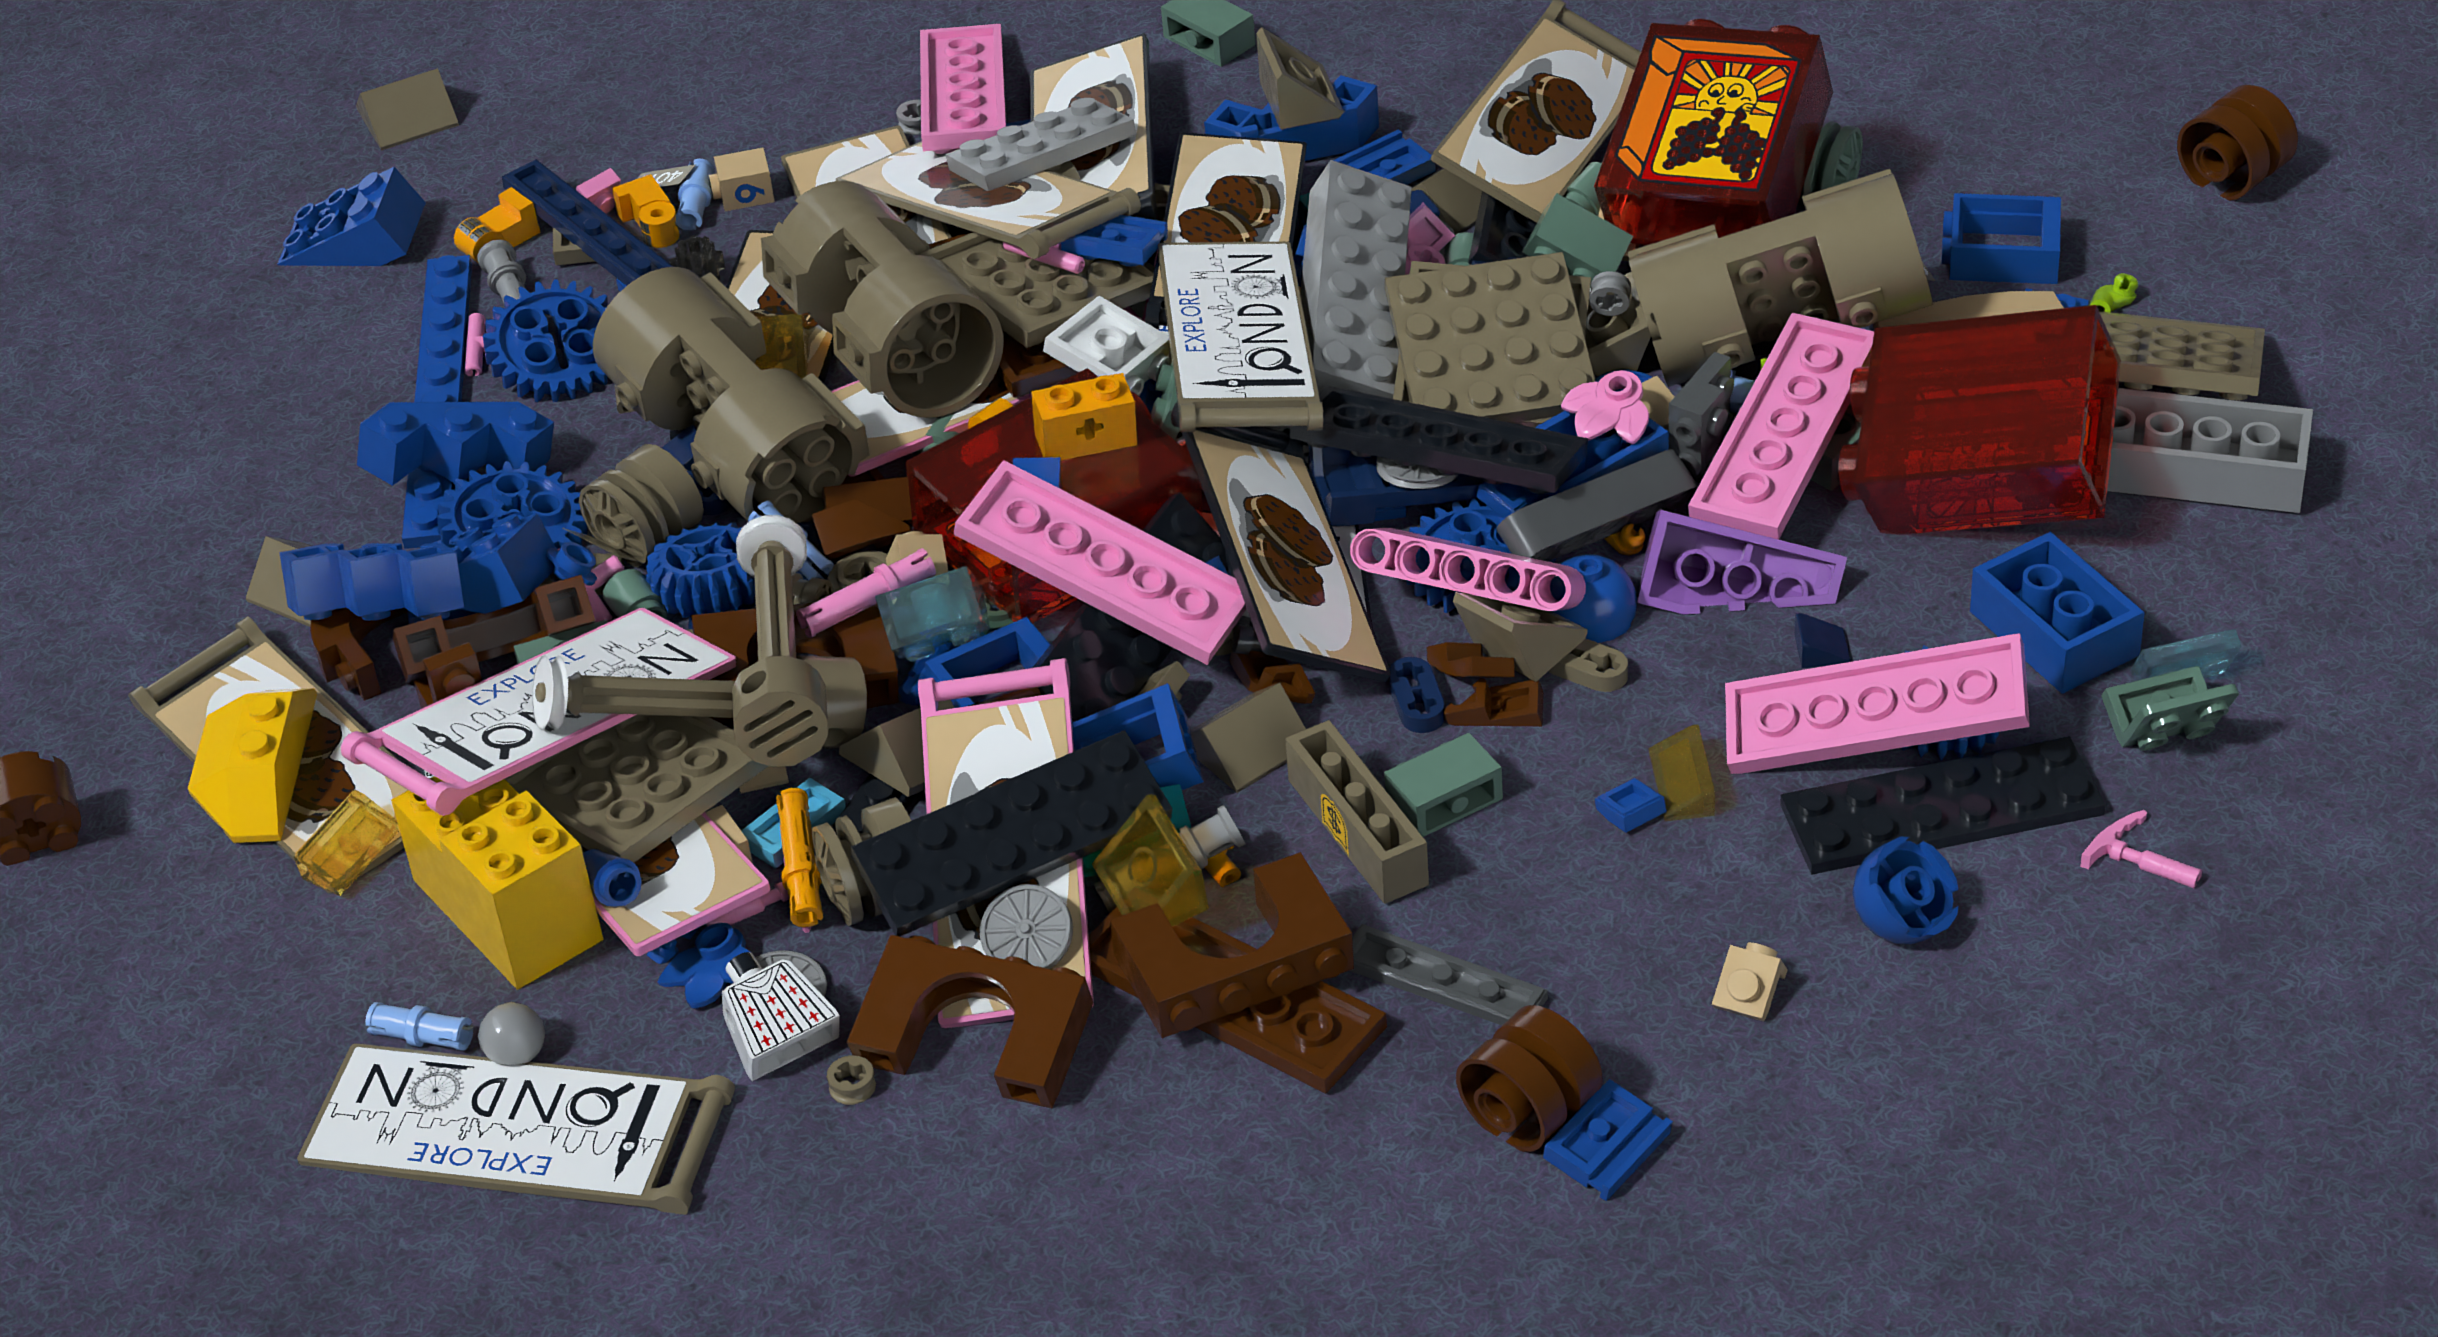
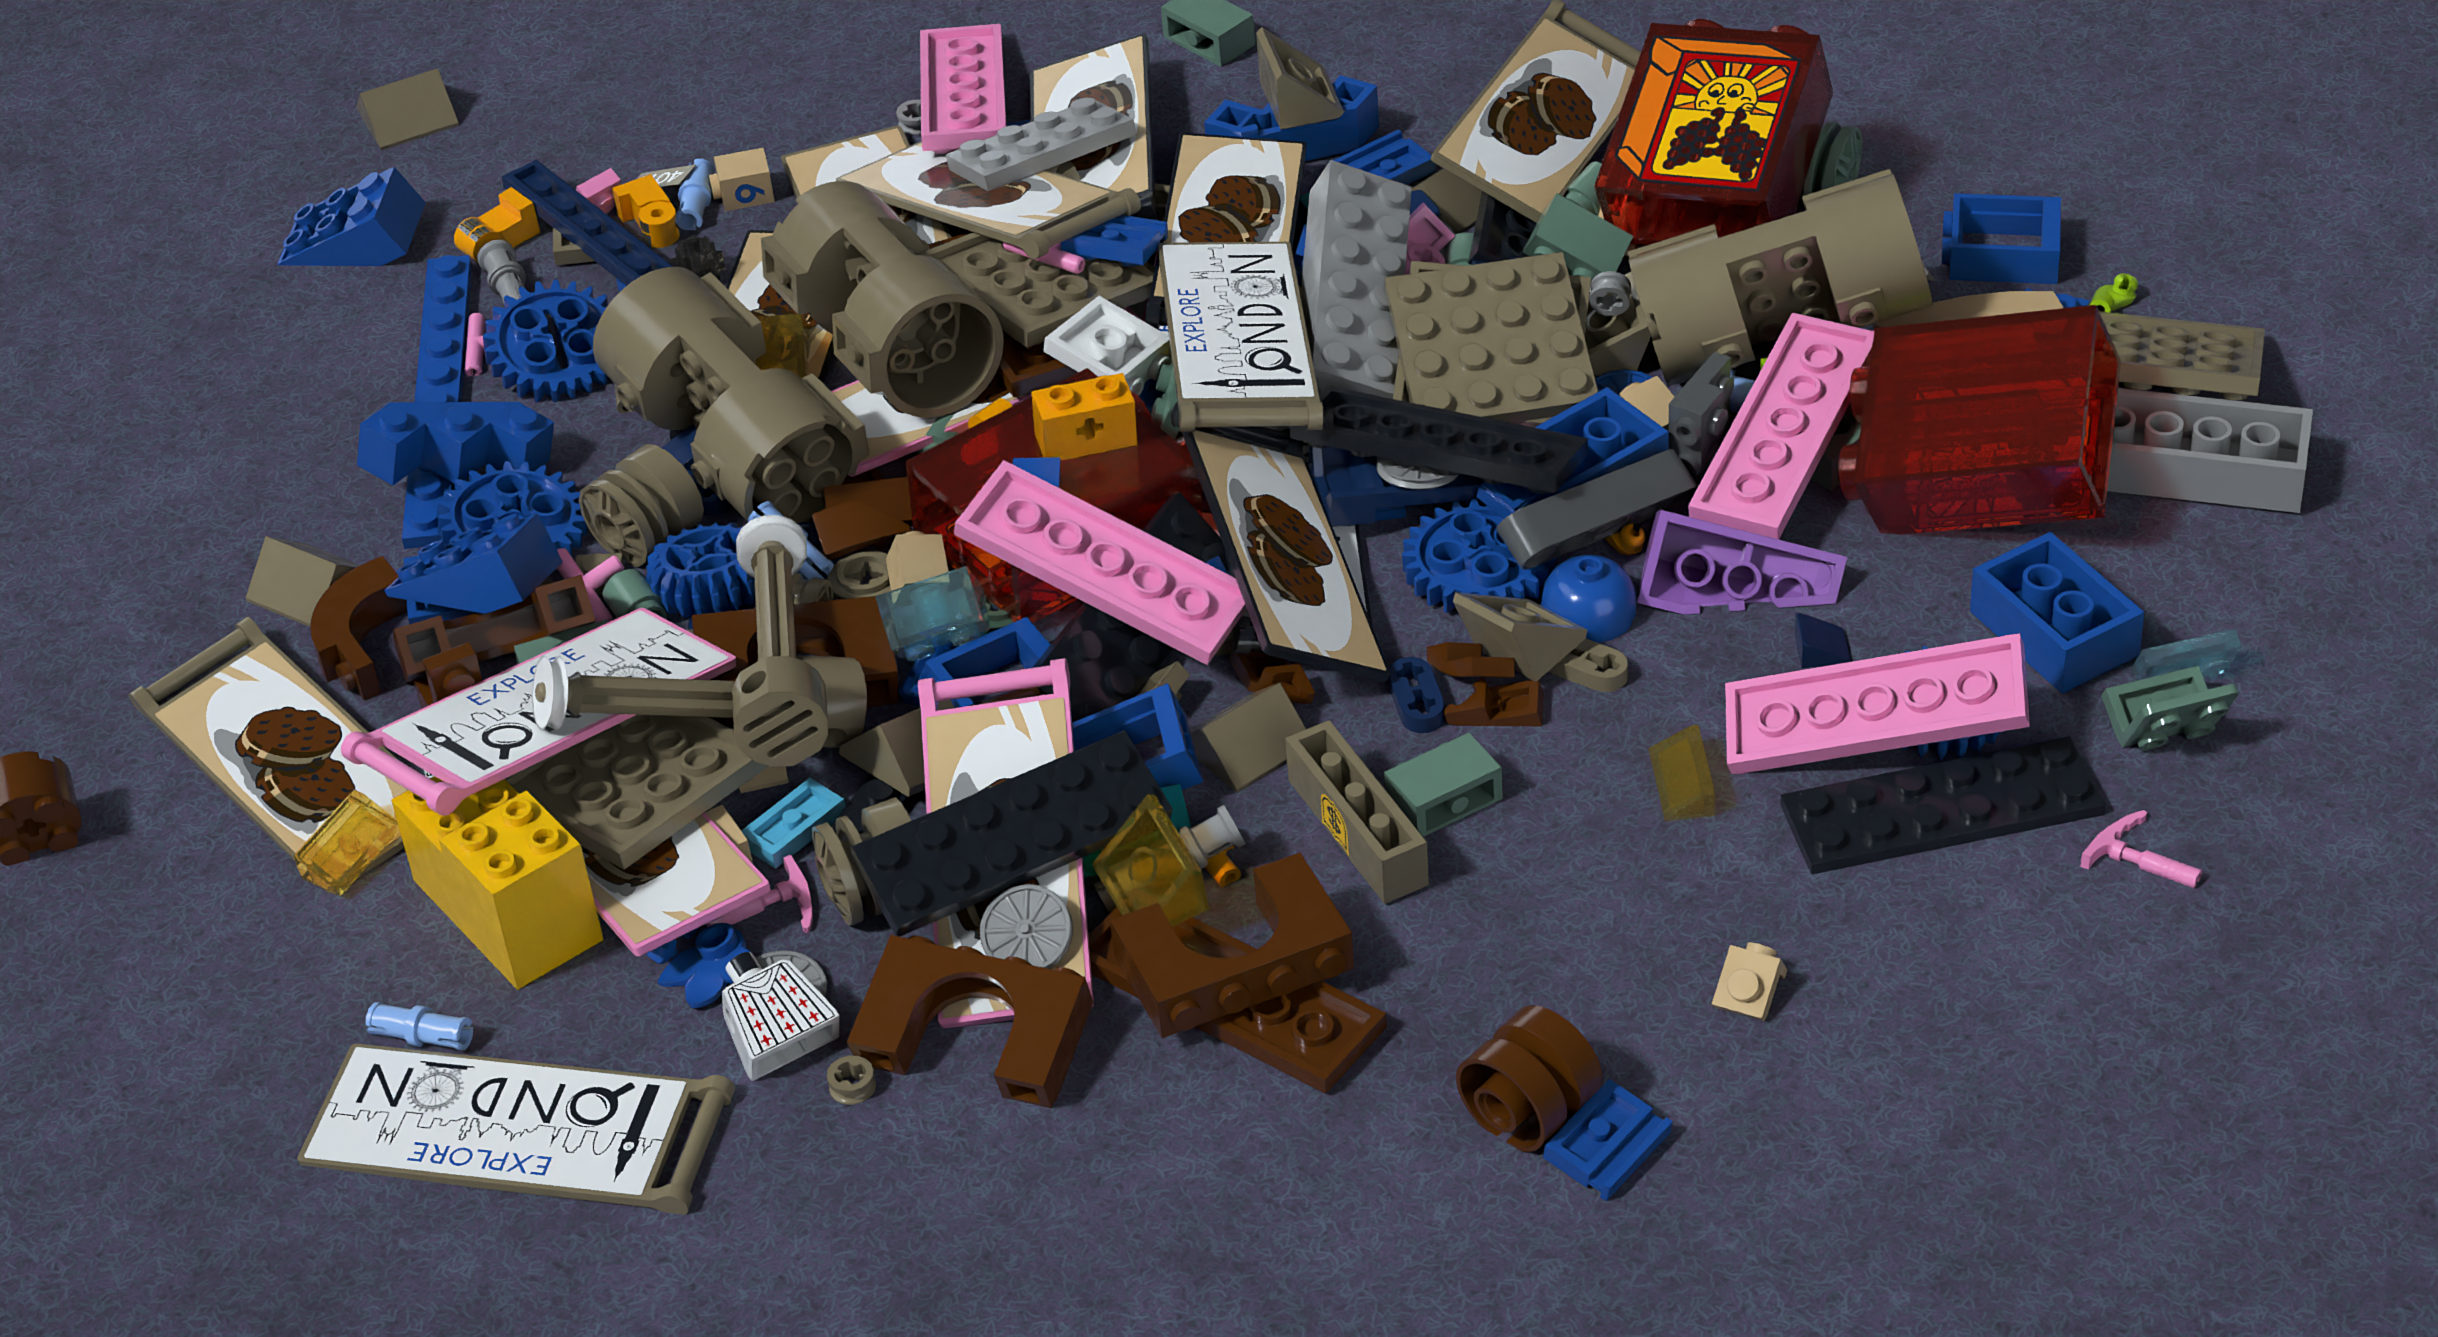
(252, 762): yellow wedge -> none
(372, 580): blue brick -> none
(511, 1034): light grey piece -> none
(573, 561): blue plate -> none
(602, 545): dark tan sticker -> none
(612, 878): blue cone -> none
(800, 870): light orange pin -> none
(863, 592): bright pink pin -> none
(1441, 976): dark grey tile -> none
(1489, 566): bright pink beam -> none
(1602, 408): bright pink plate -> none
(1630, 805): blue tile -> none
(1905, 892): blue cylinder -> none
(2238, 139): reddish brown wheel -> none

